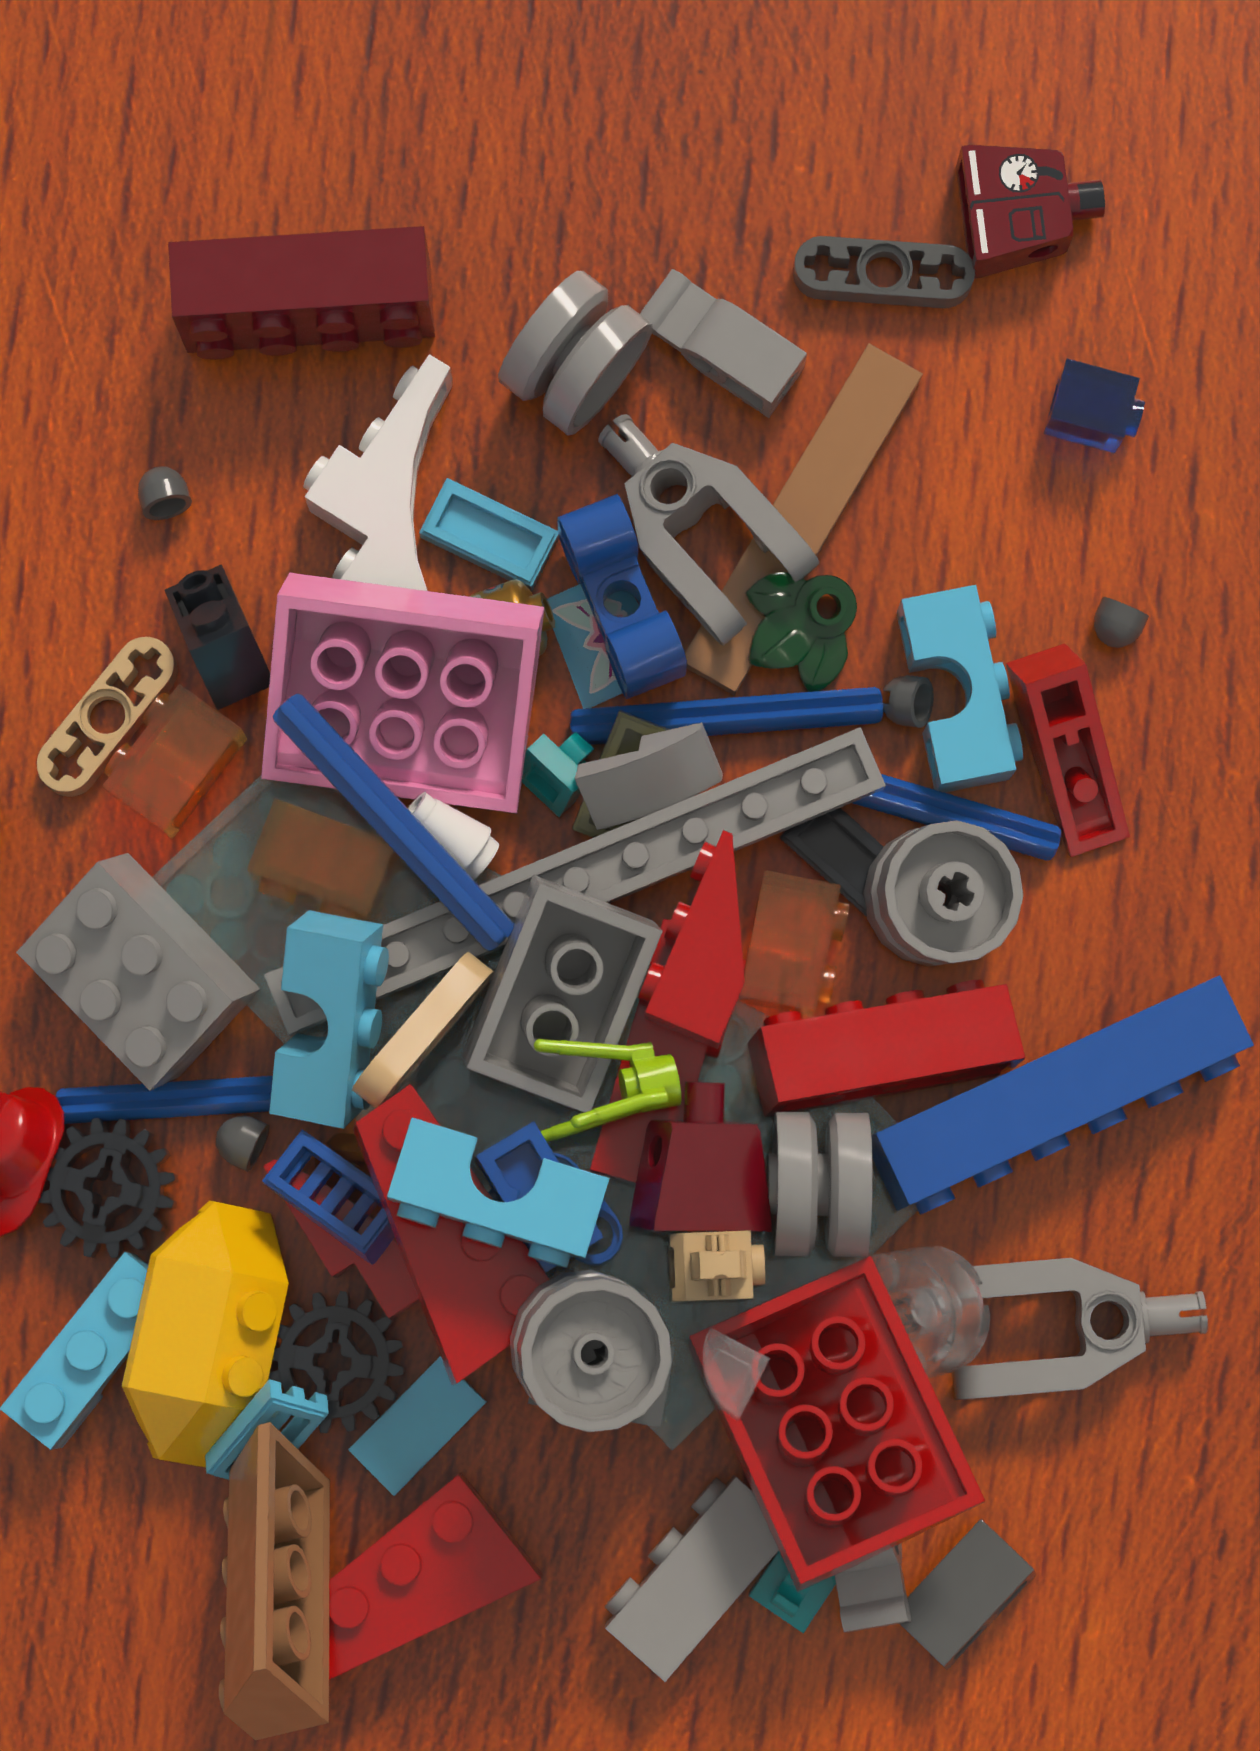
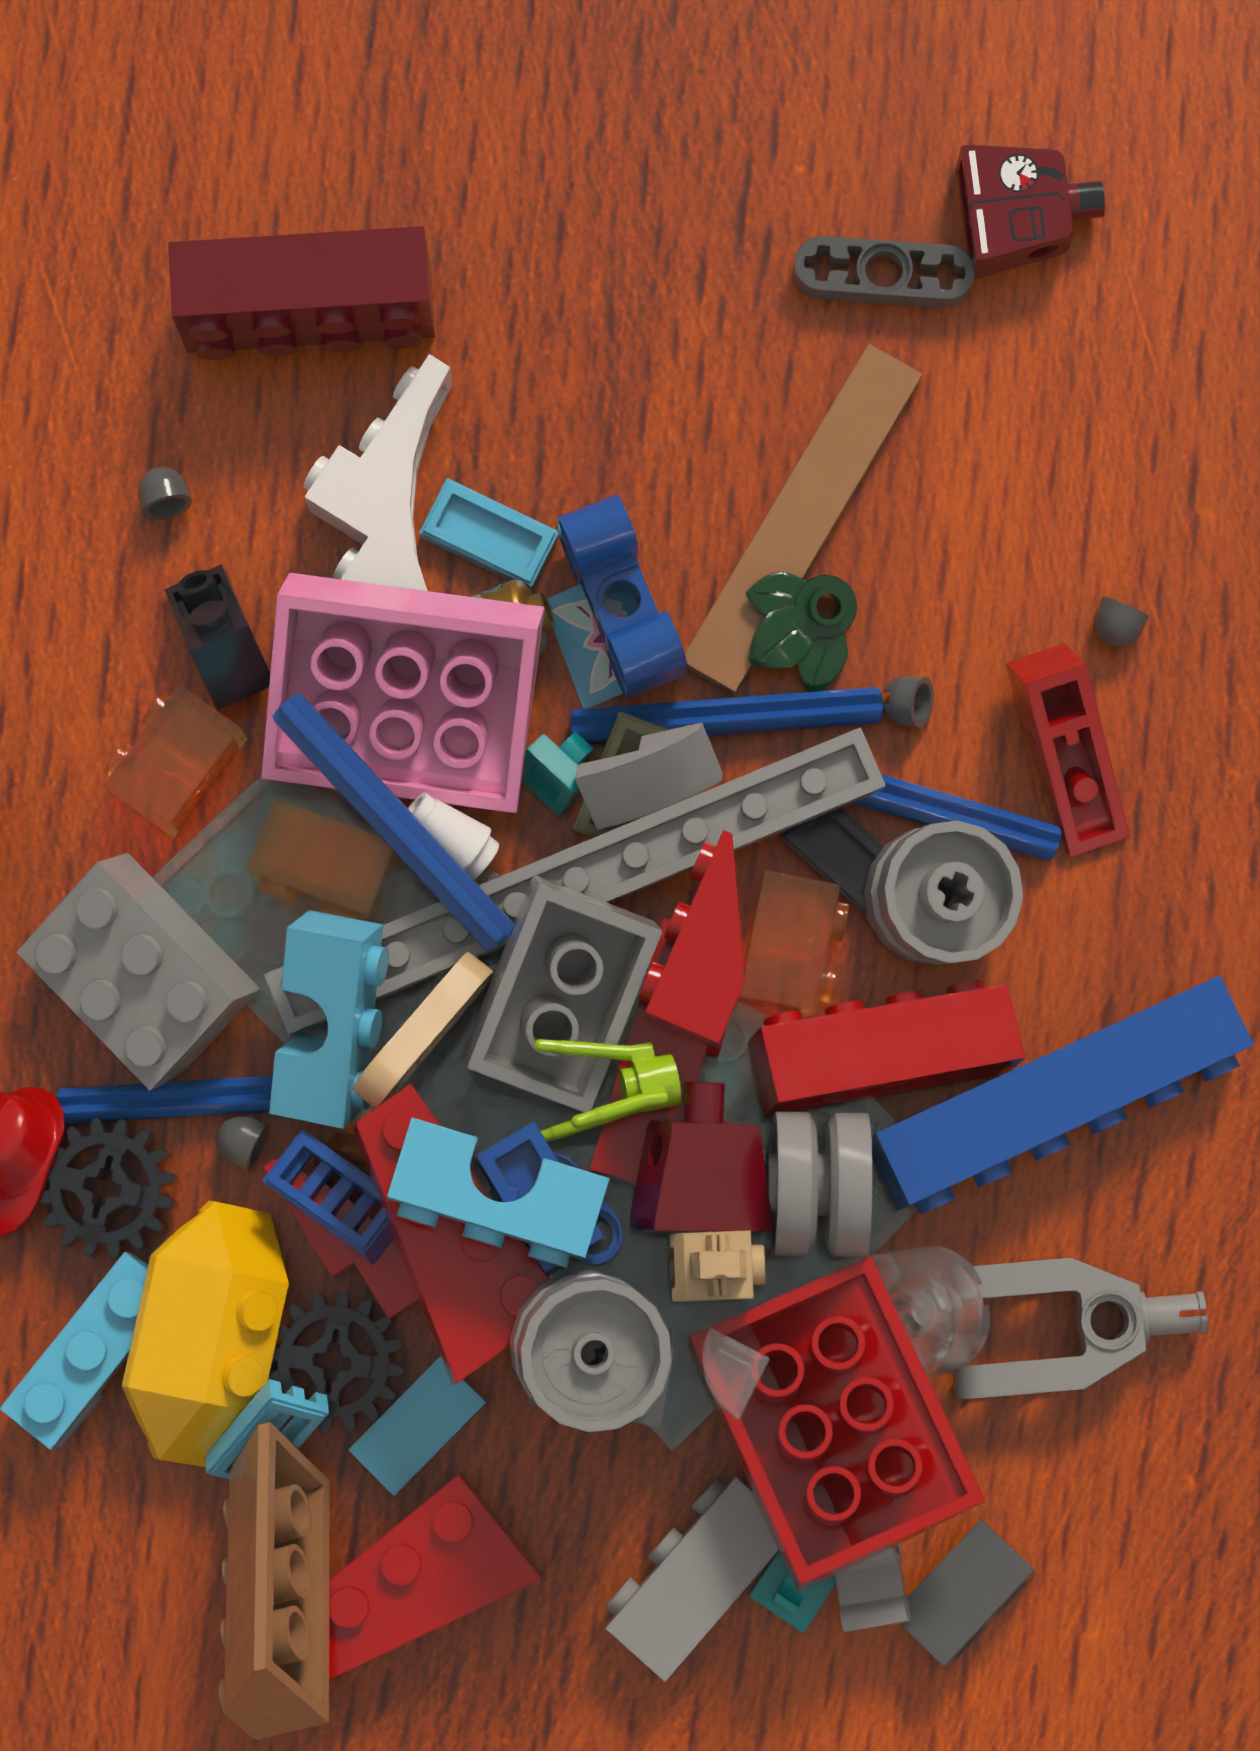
(101, 690): tan beam -> none
(575, 352): light grey wheel -> none
(707, 483): light grey piece -> none
(725, 342): light grey piece -> none
(952, 634): medium azure arch -> none
(1094, 406): clear blue brick -> none

